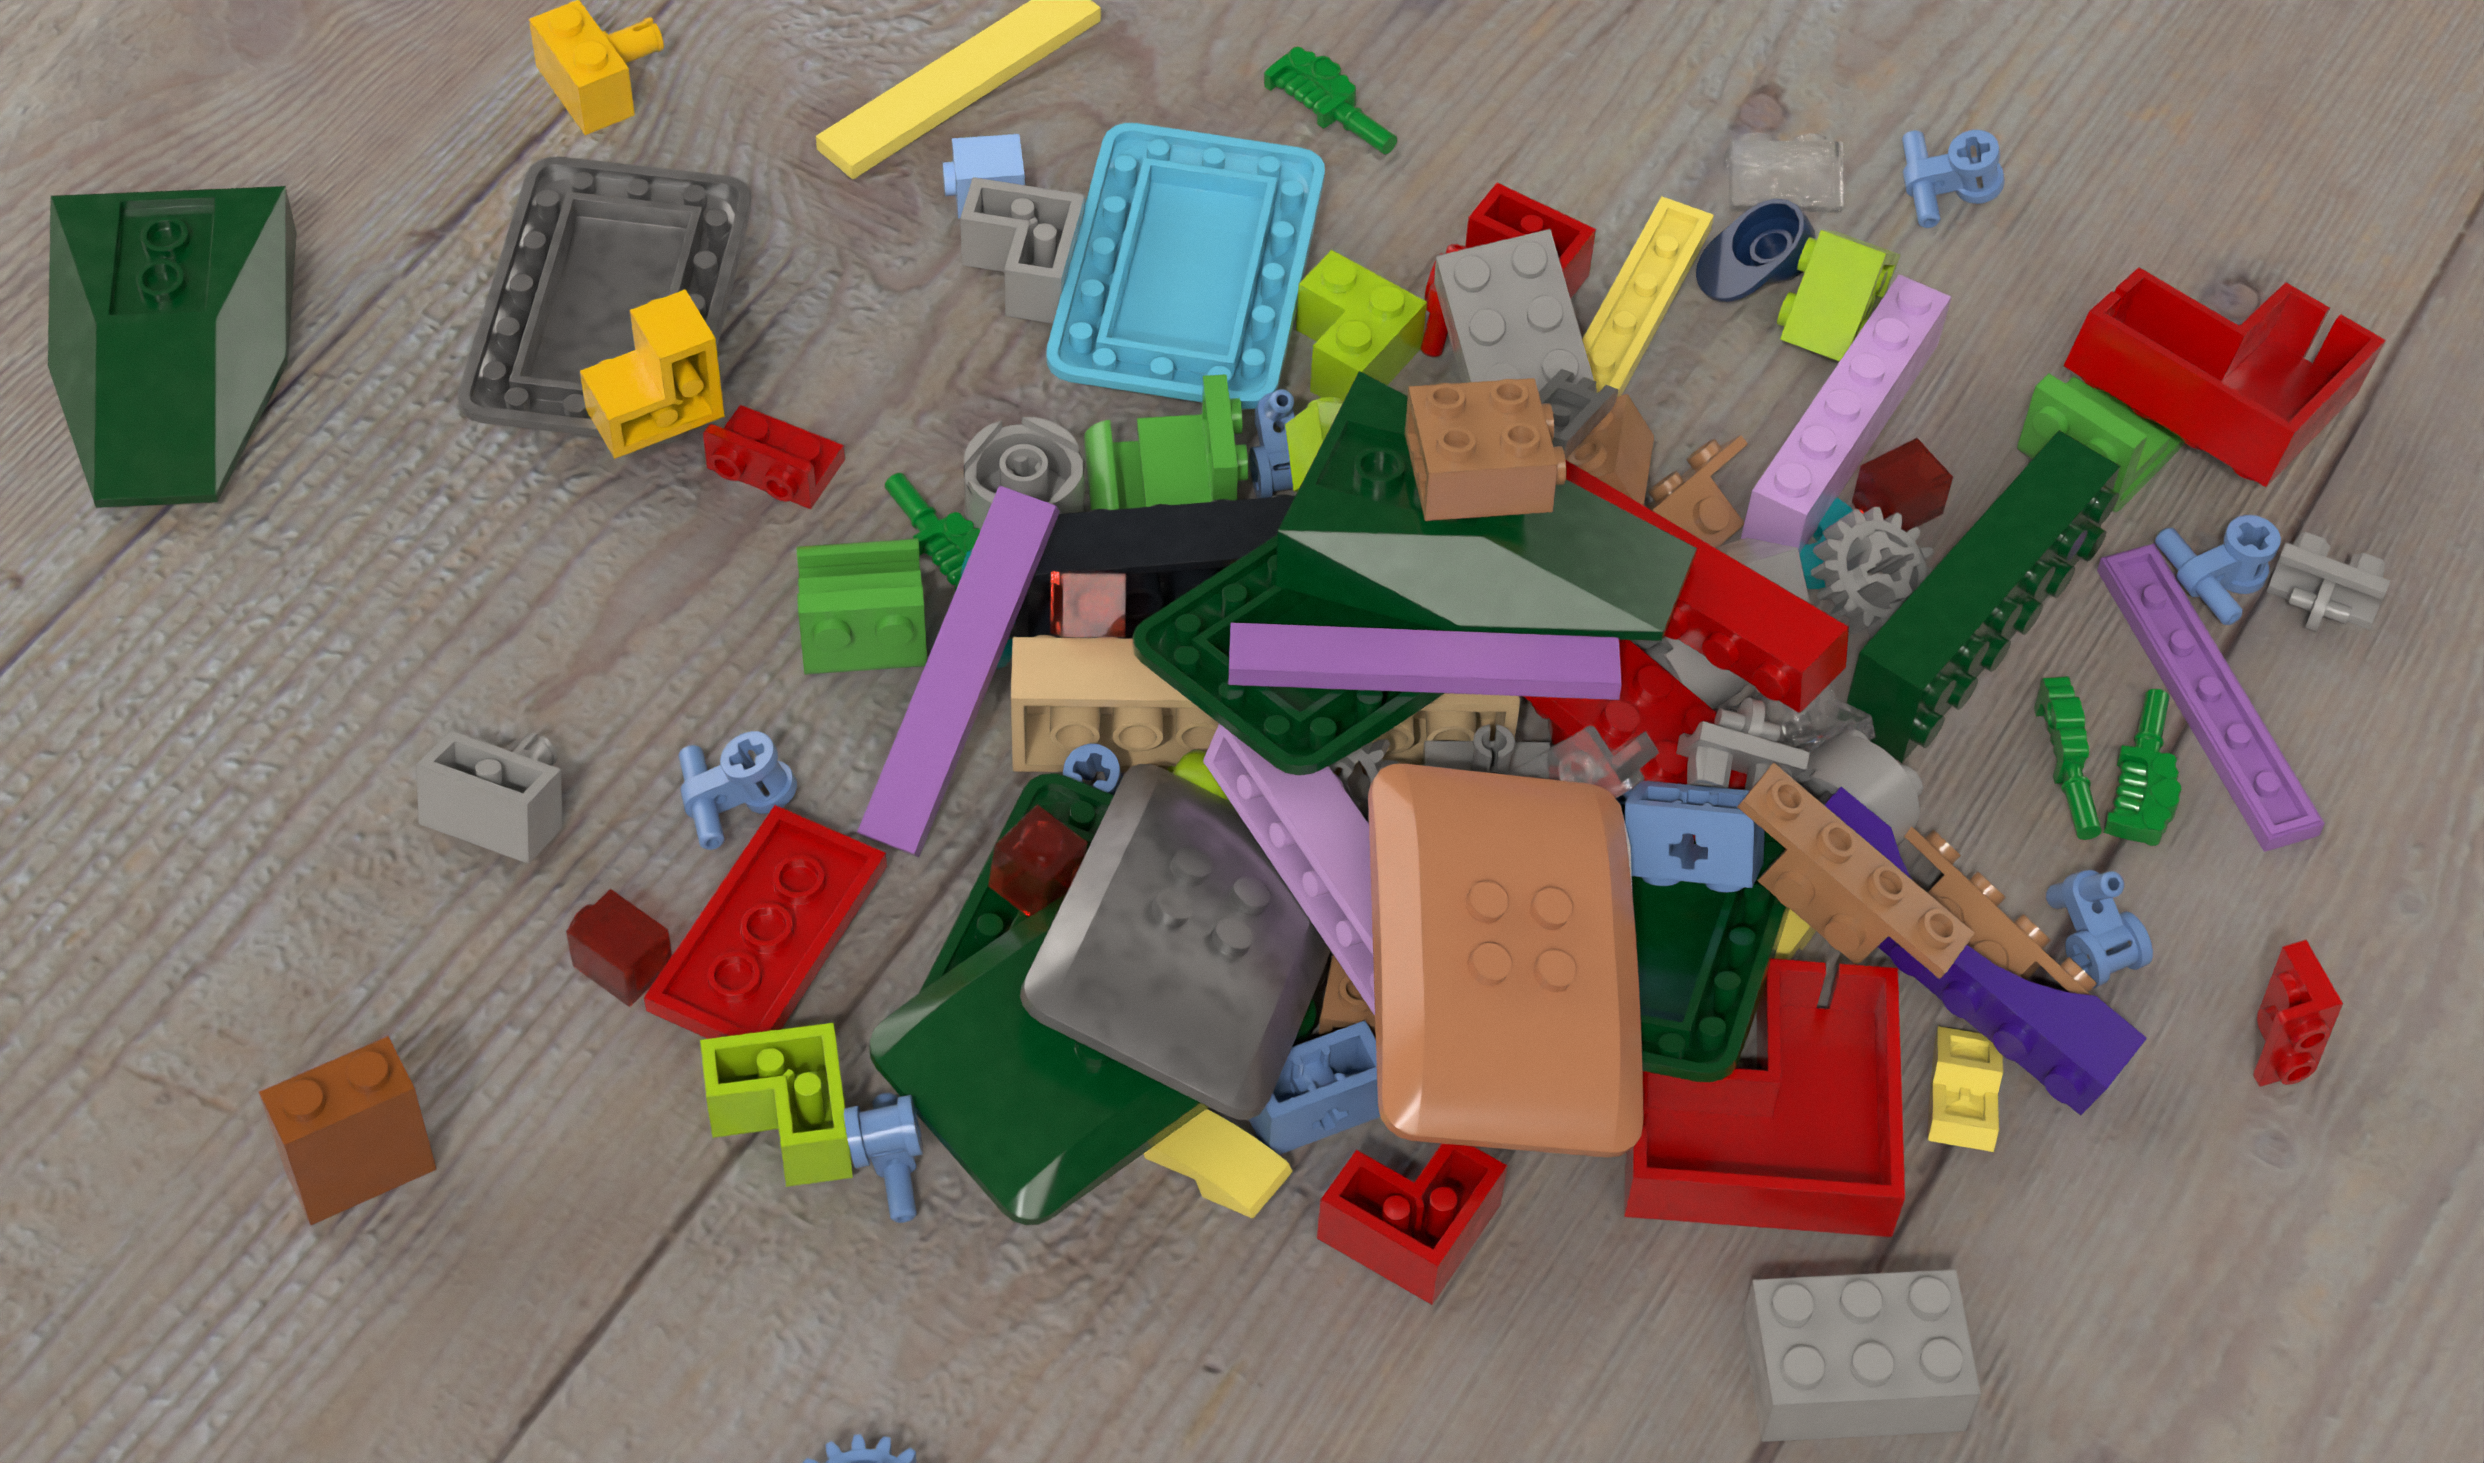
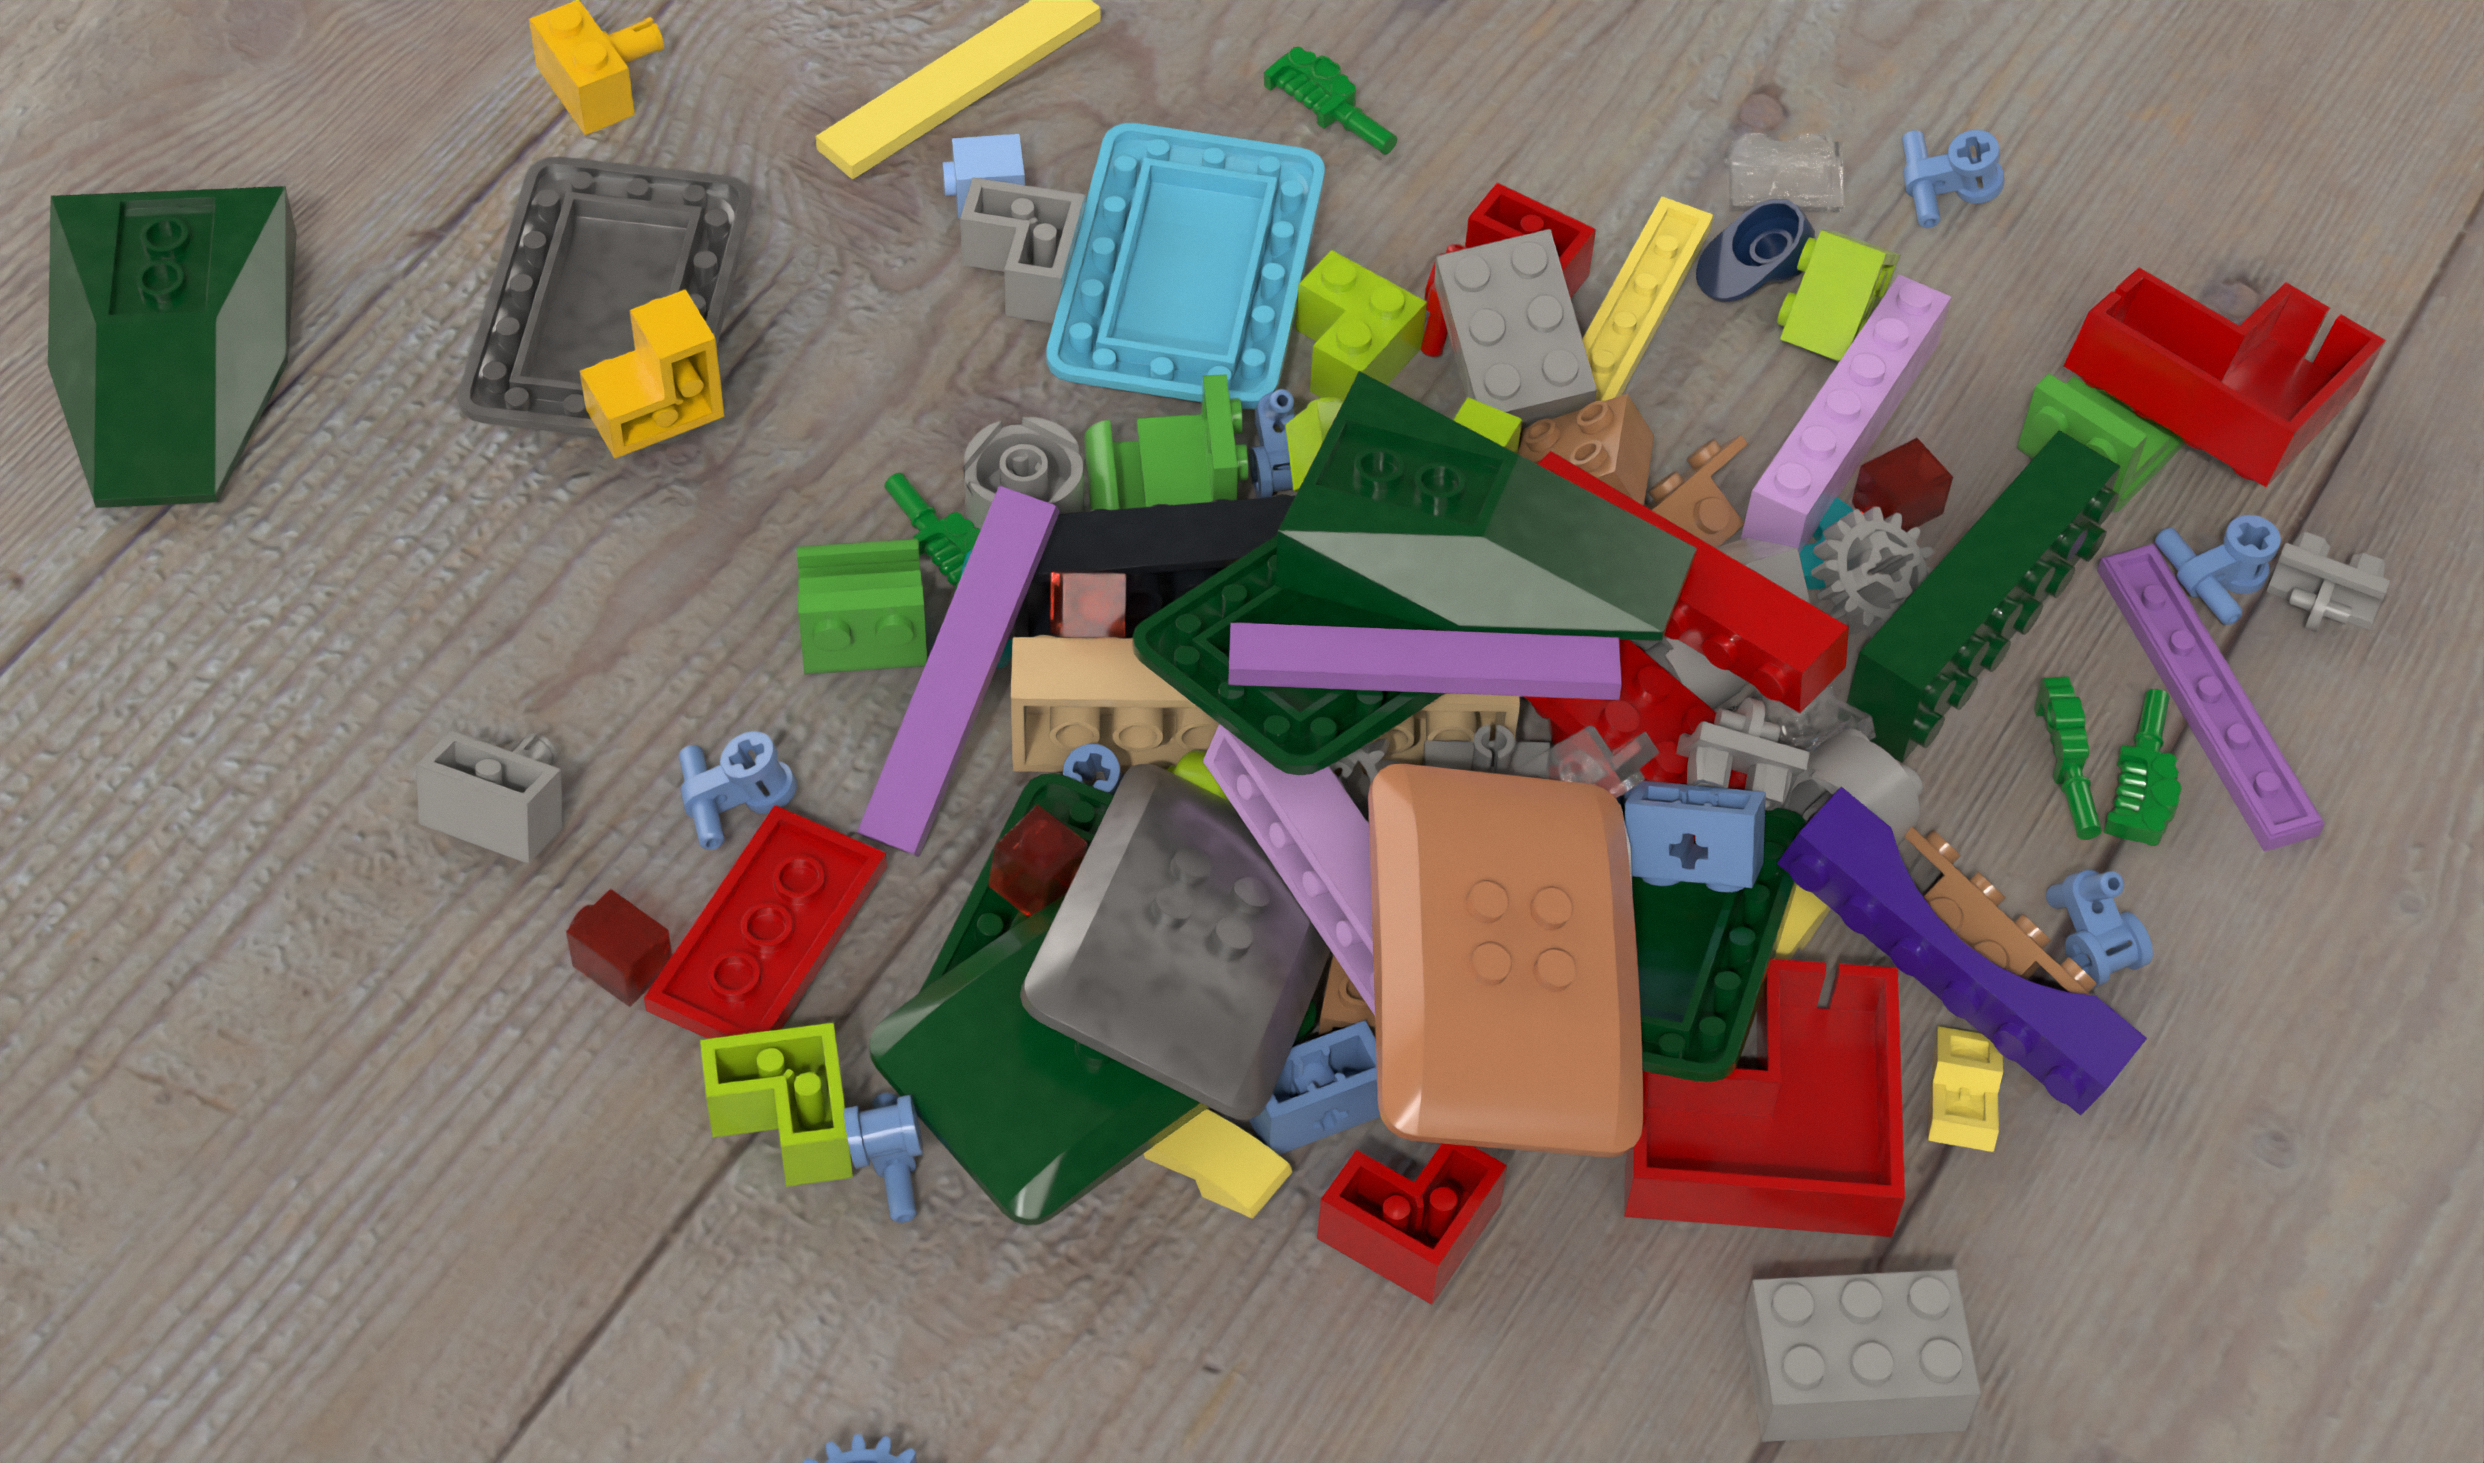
(348, 1130): dark orange brick -> none
(772, 456): red bracket -> none
(1483, 449): medium nougat brick -> none
(1575, 408): dark grey hinge -> none
(1844, 882): medium nougat bracket -> none
(2295, 1017): red bracket -> none

